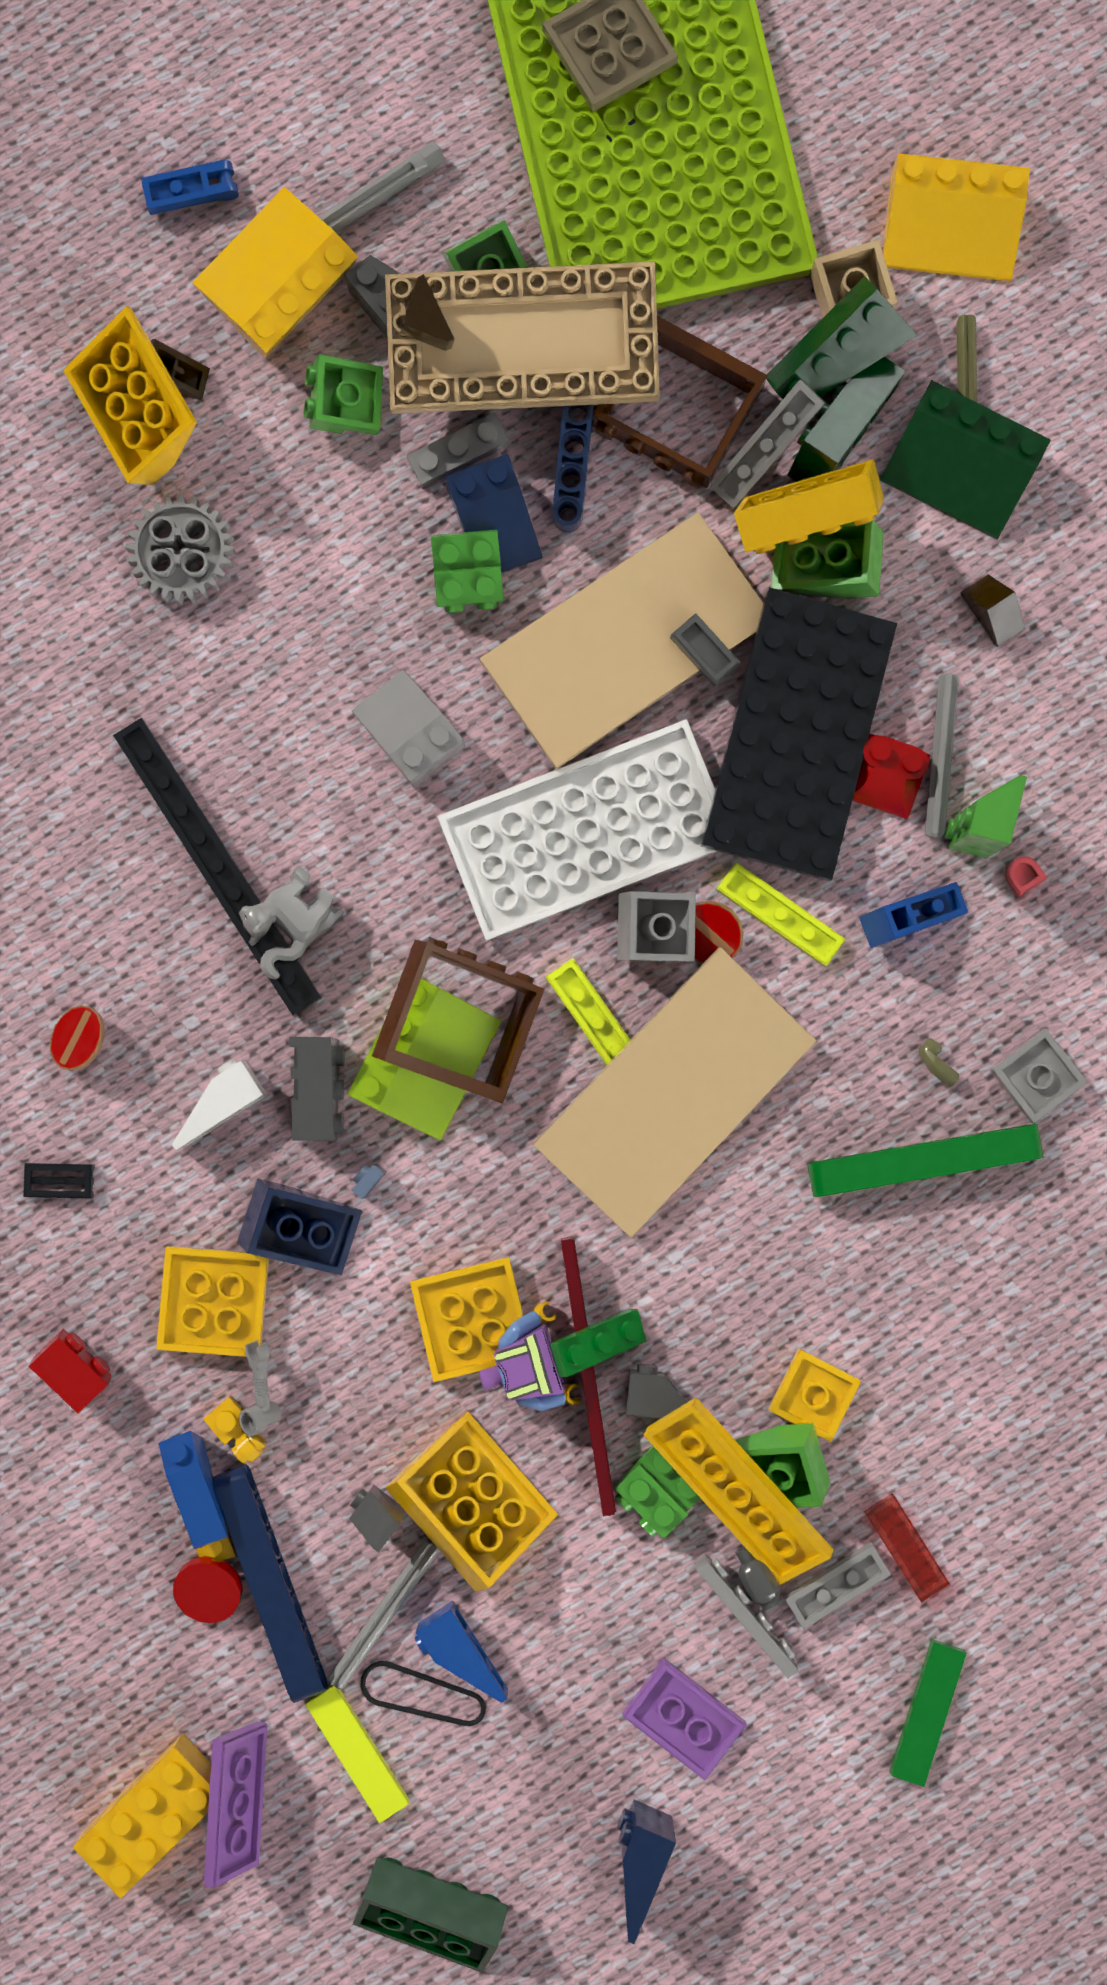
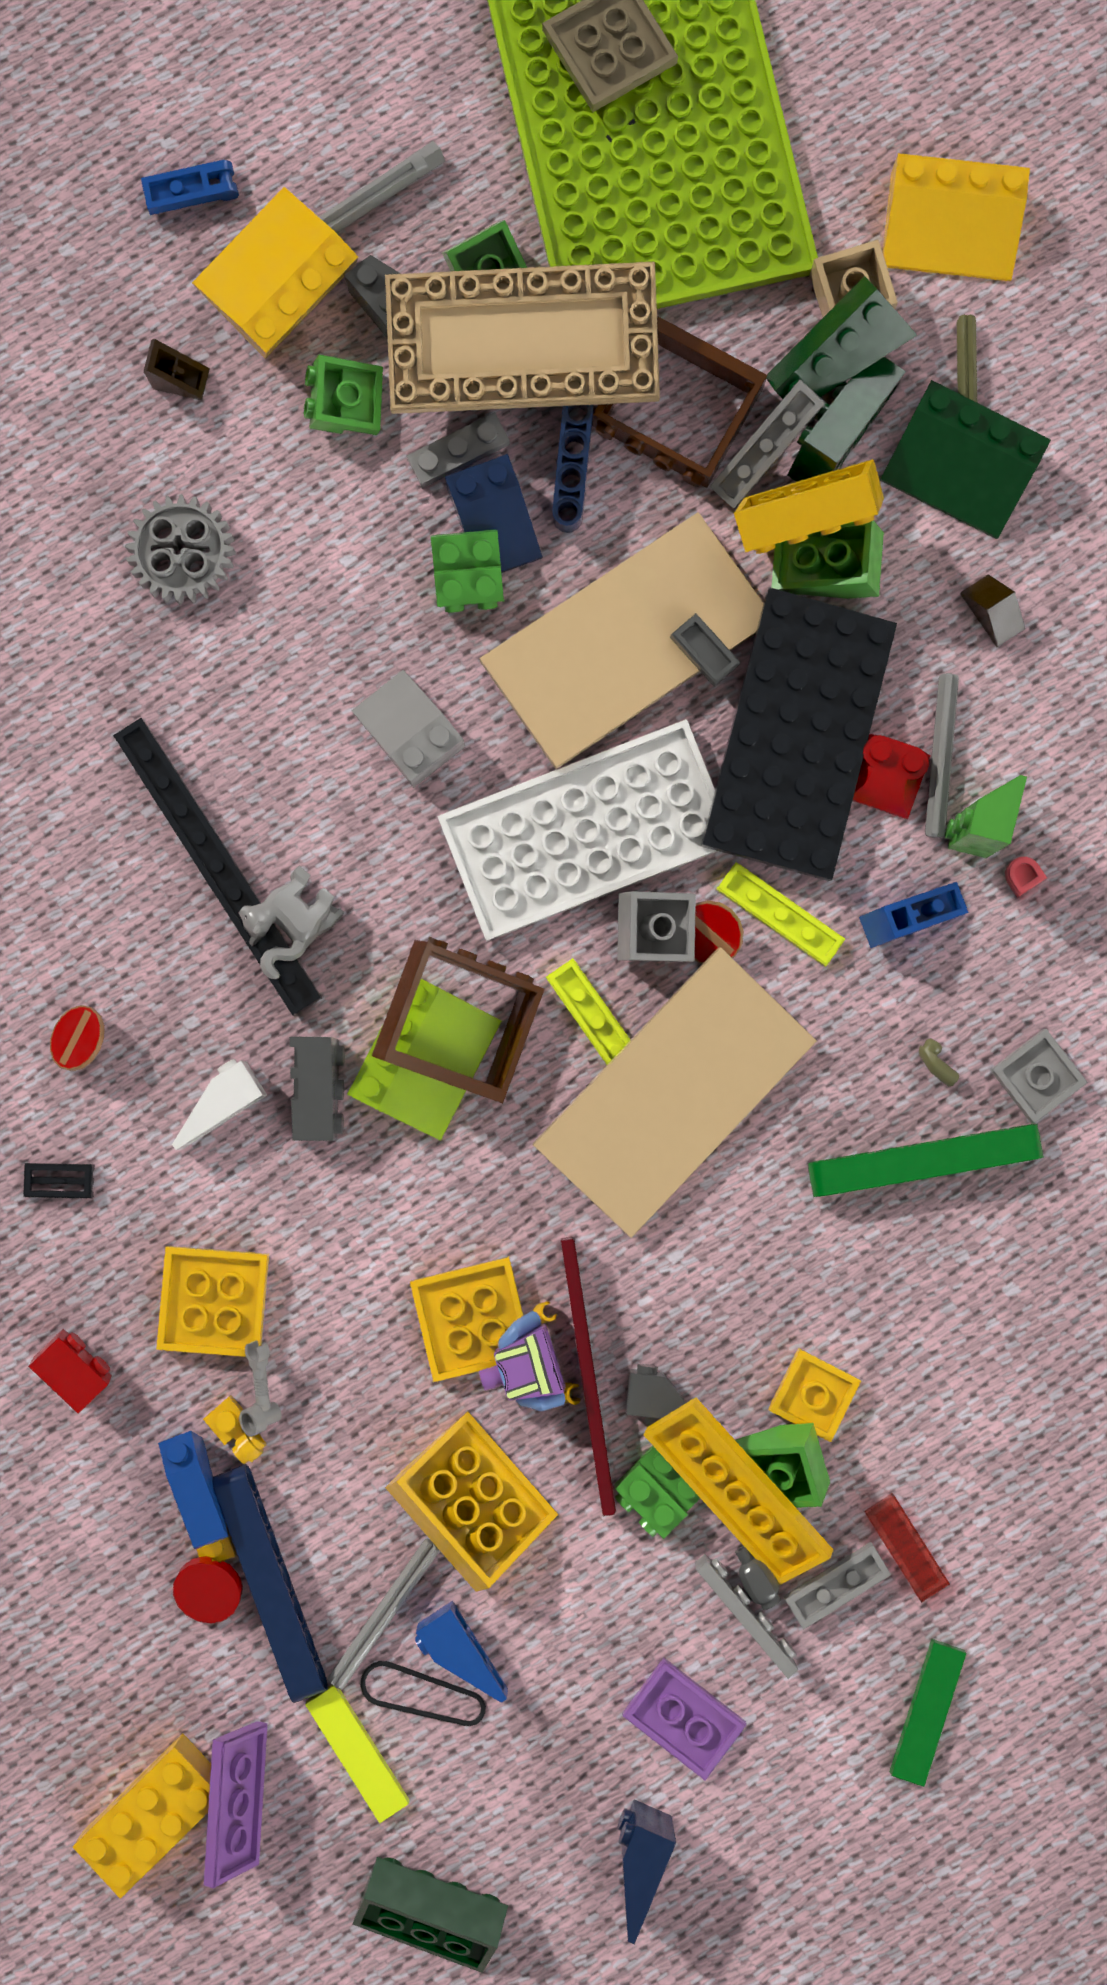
(132, 400): yellow slope -> none
(298, 1227): dark blue slope -> none
(367, 1179): sand blue plate -> none
(376, 1516): dark grey slope -> none
(425, 319): dark brown slope -> none
(598, 1342): green plate -> none

